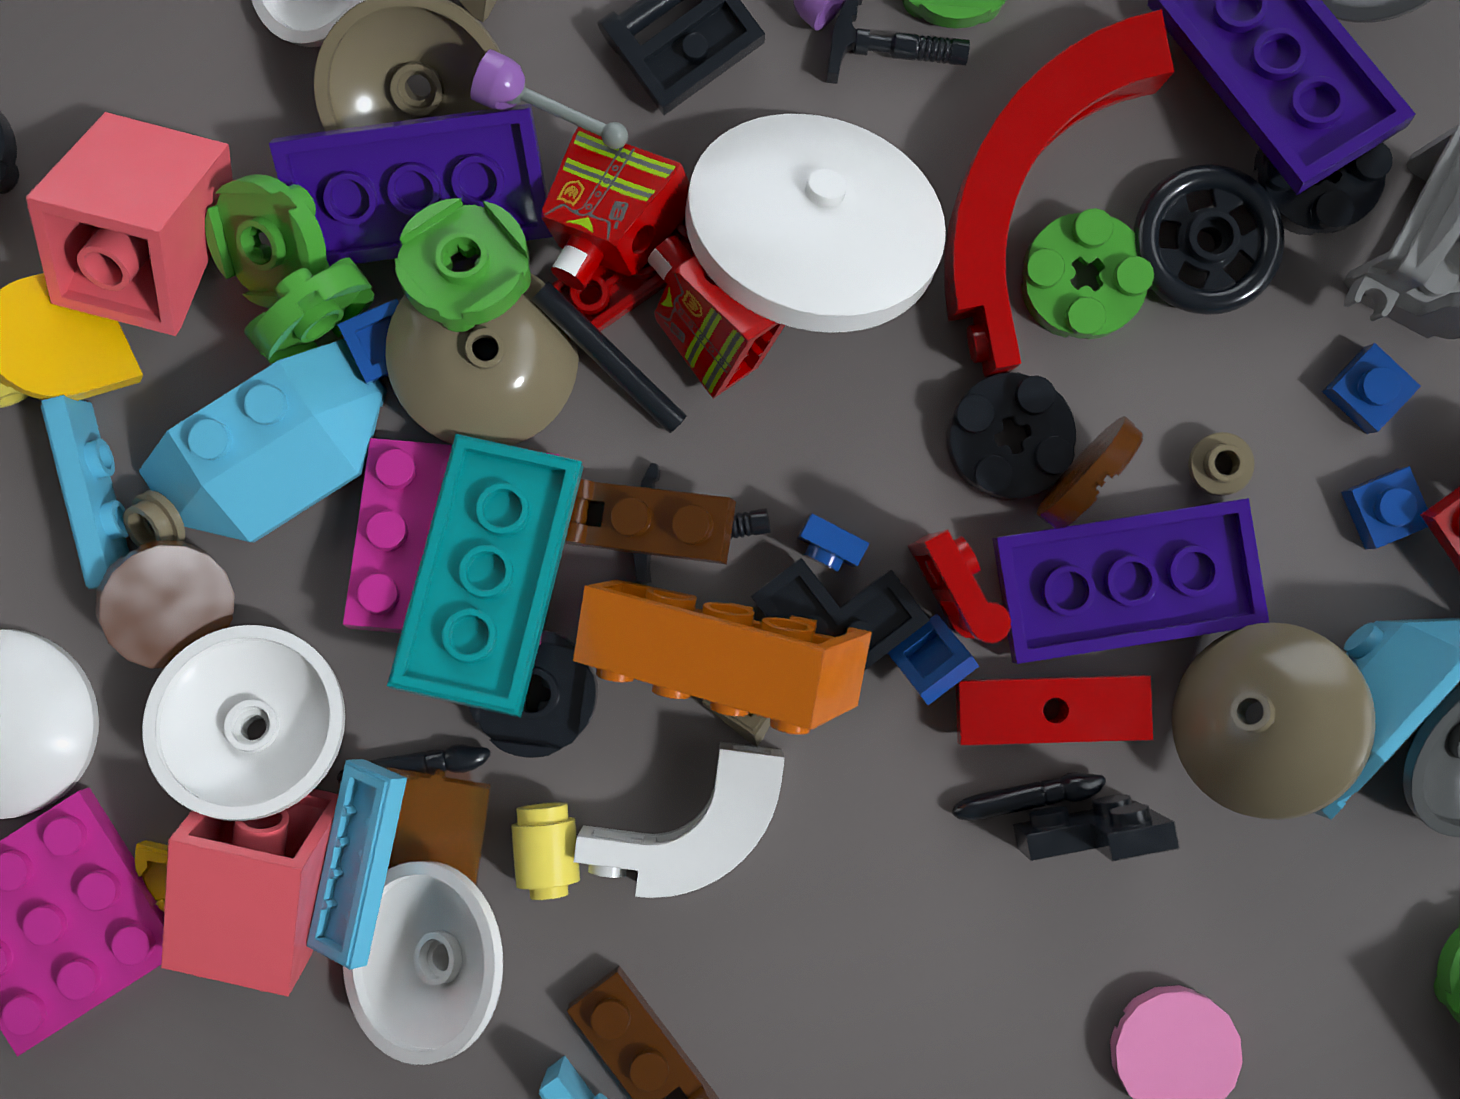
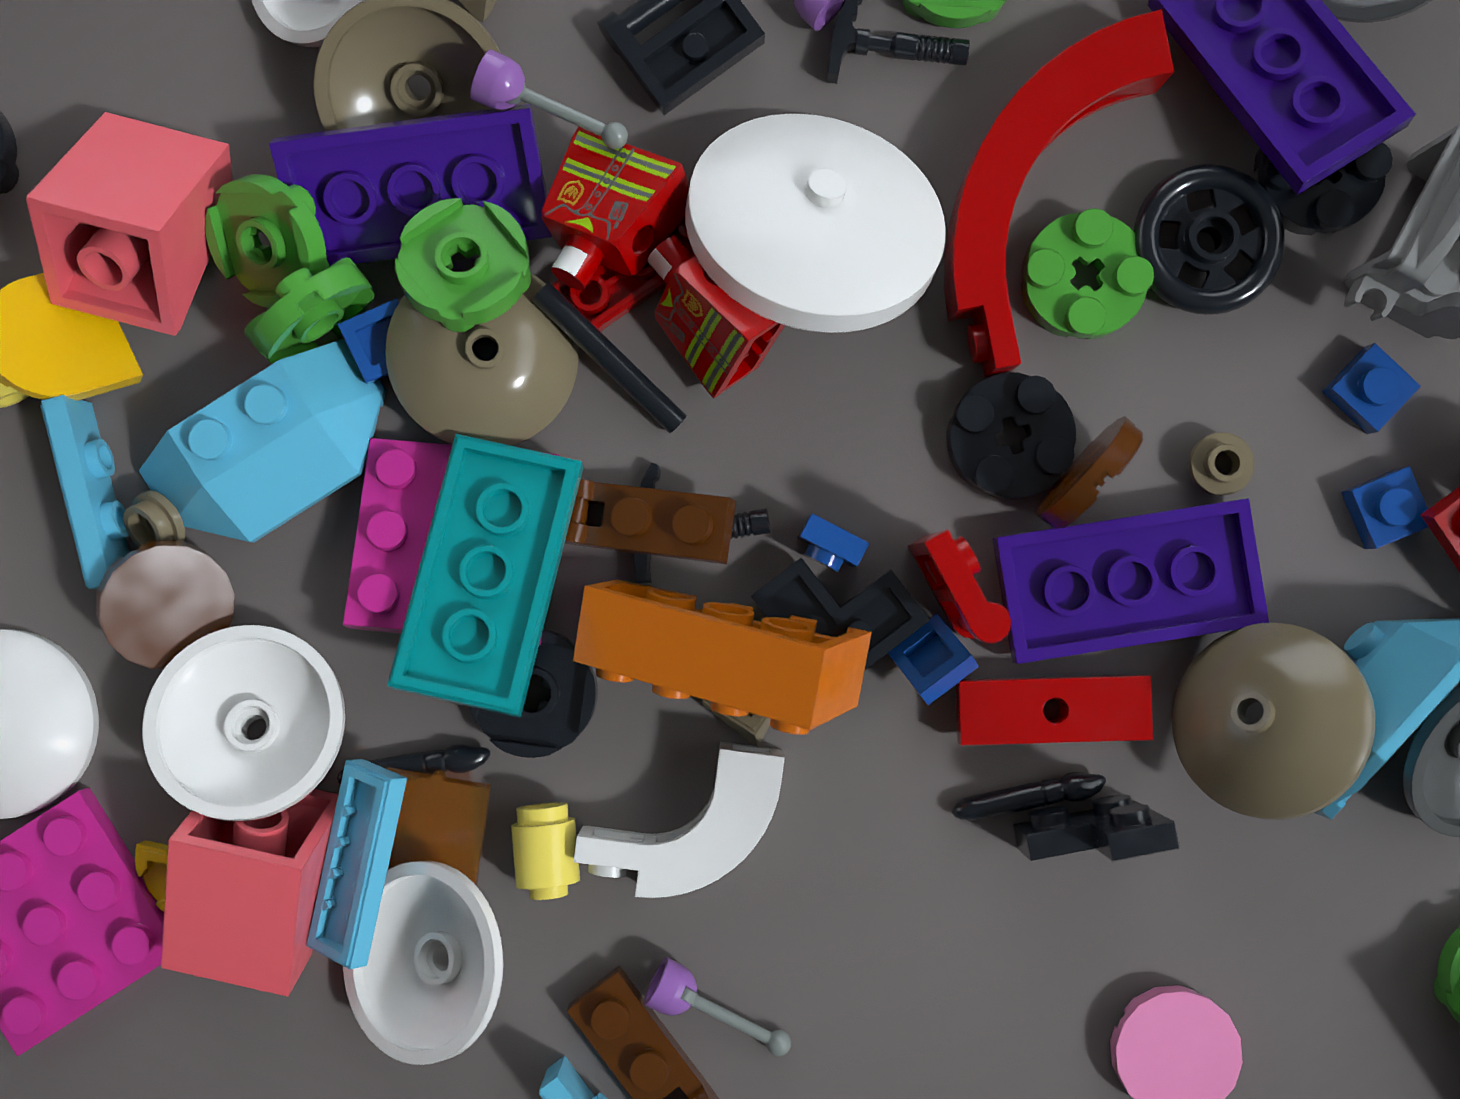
(675, 991): none -> hinge

